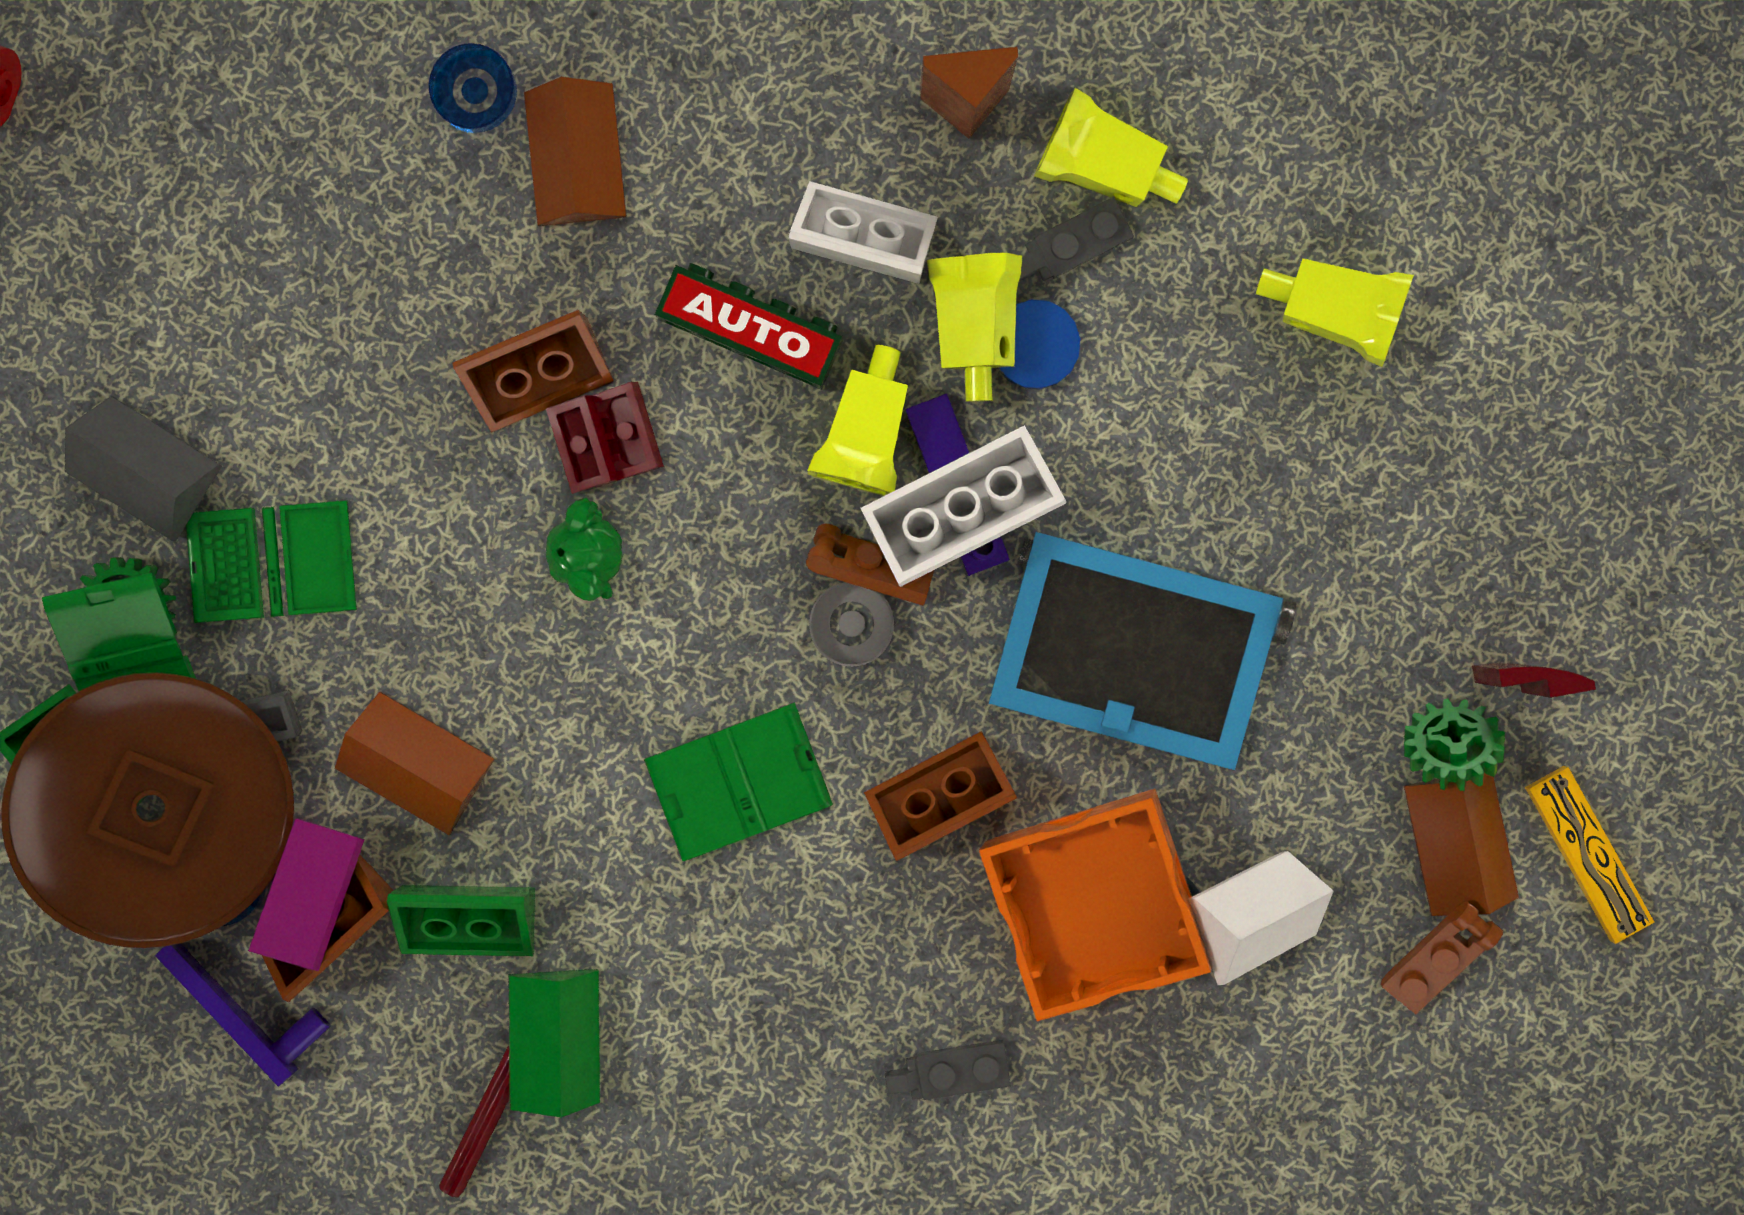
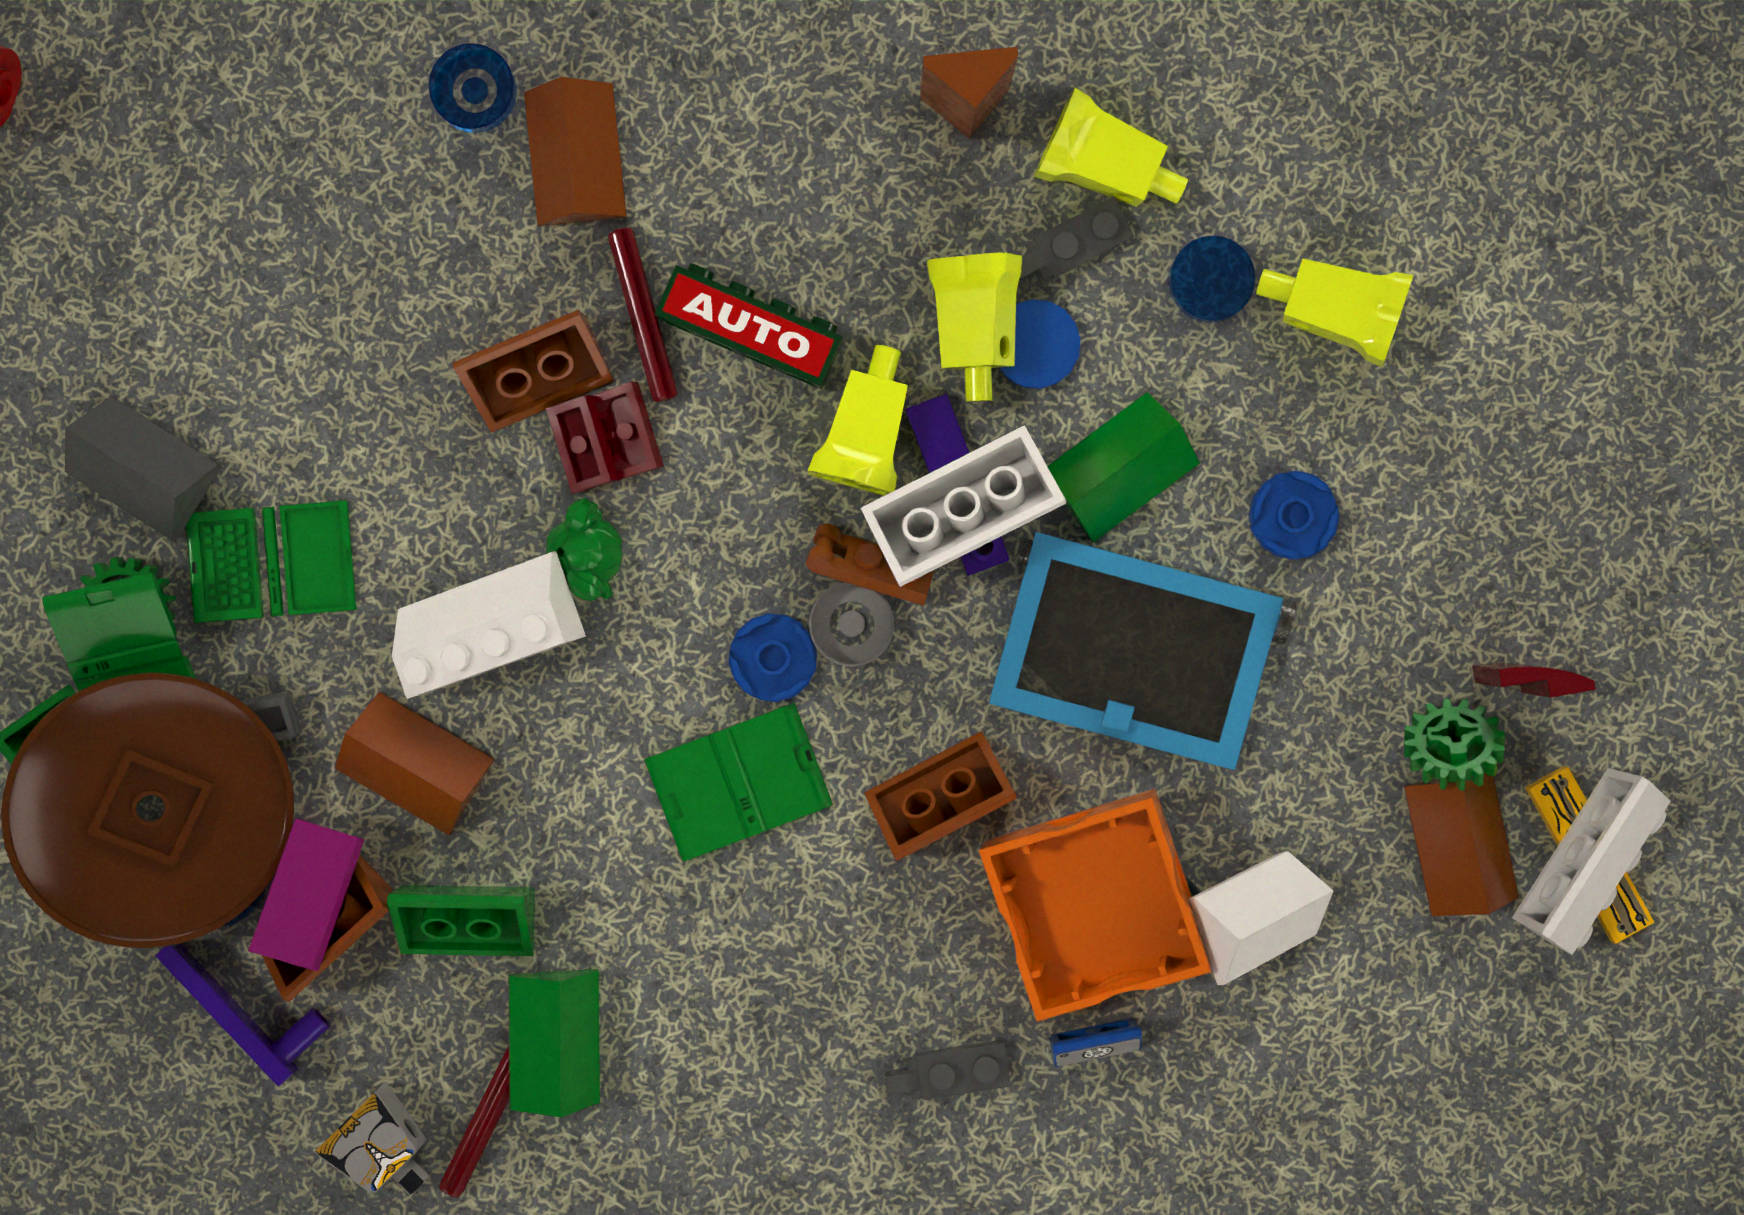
(377, 1144): none -> torso
(484, 625): none -> white slope
(642, 314): none -> dark red axle
(786, 647): none -> blue tile
(862, 232): white slope -> none
(1095, 1042): none -> blue slope
(1122, 465): none -> green slope
(1211, 279): none -> clear blue piece
(1277, 517): none -> blue tile
(1440, 957): dark orange plate -> none
(1592, 859): none -> white slope

